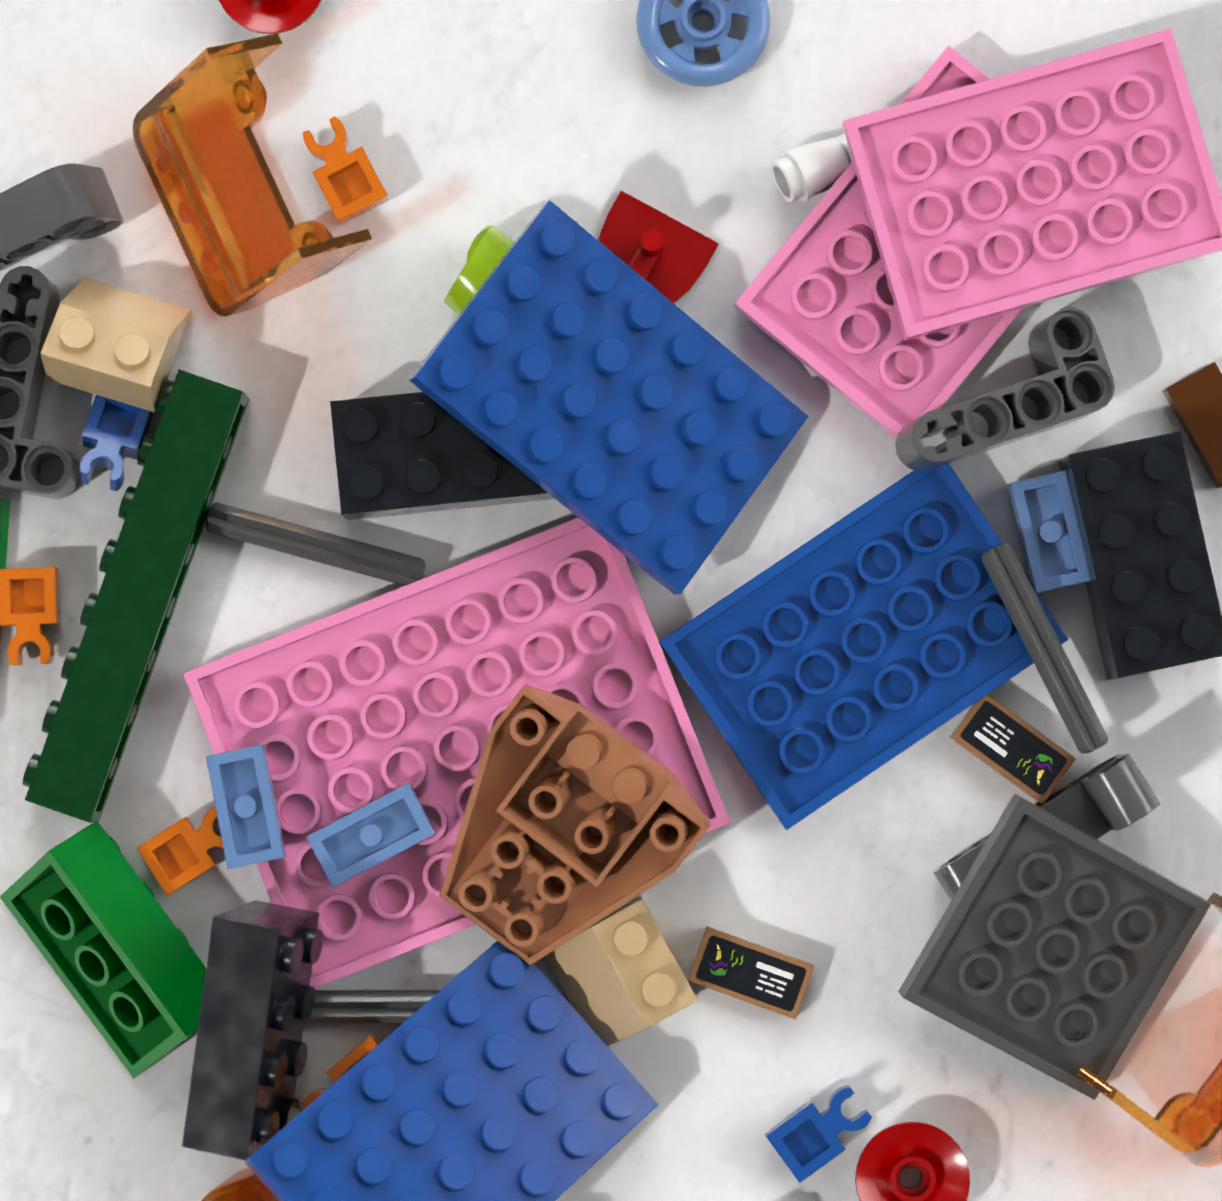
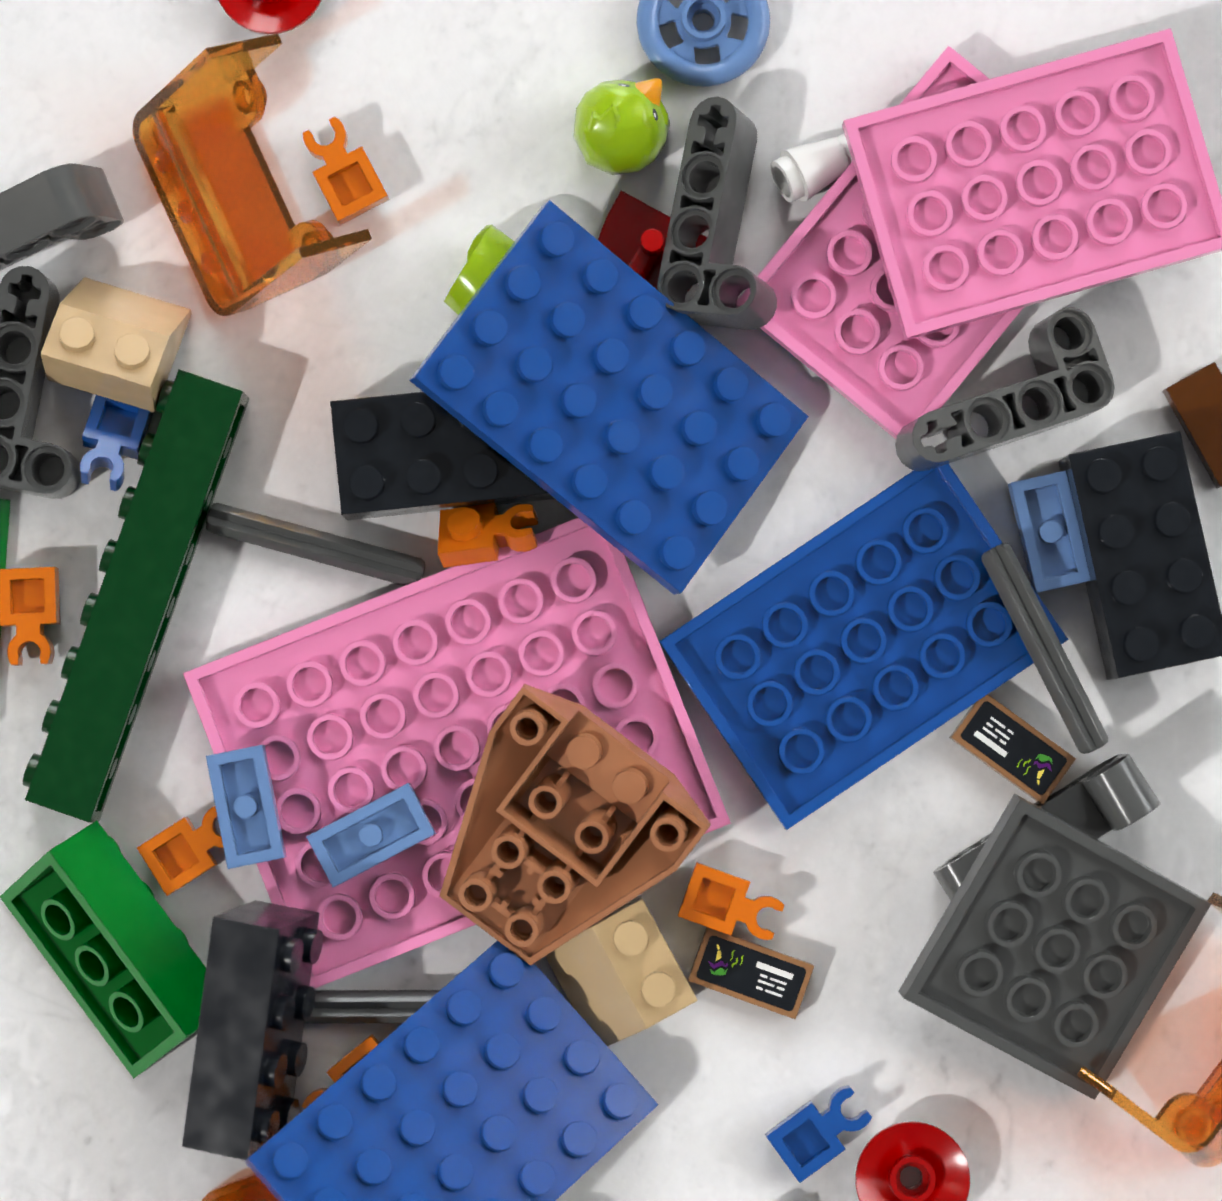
(478, 532): none -> orange plate
(622, 125): none -> lime piece
(716, 144): none -> dark grey beam
(720, 900): none -> orange plate

